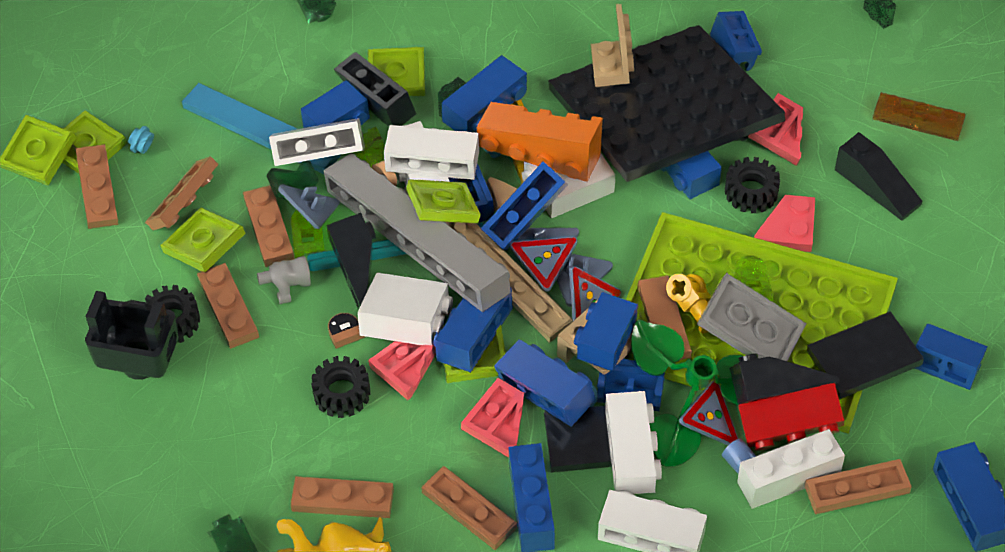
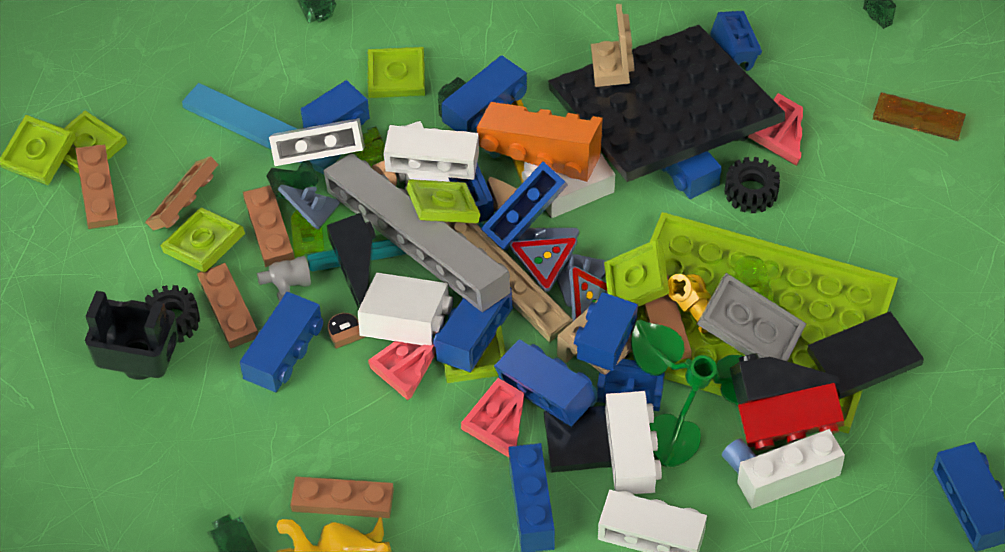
(140, 140): medium azure plate -> none
(281, 342): none -> blue brick
(340, 401): black tyre -> none
(385, 97): black slope -> none
(469, 507): nougat tile -> none
(638, 274): none -> lime tile
(710, 416): piece -> none
(790, 223): coral wing -> none
(857, 486): nougat plate -> none
(876, 175): black slope -> none
(950, 356): blue hinge -> none

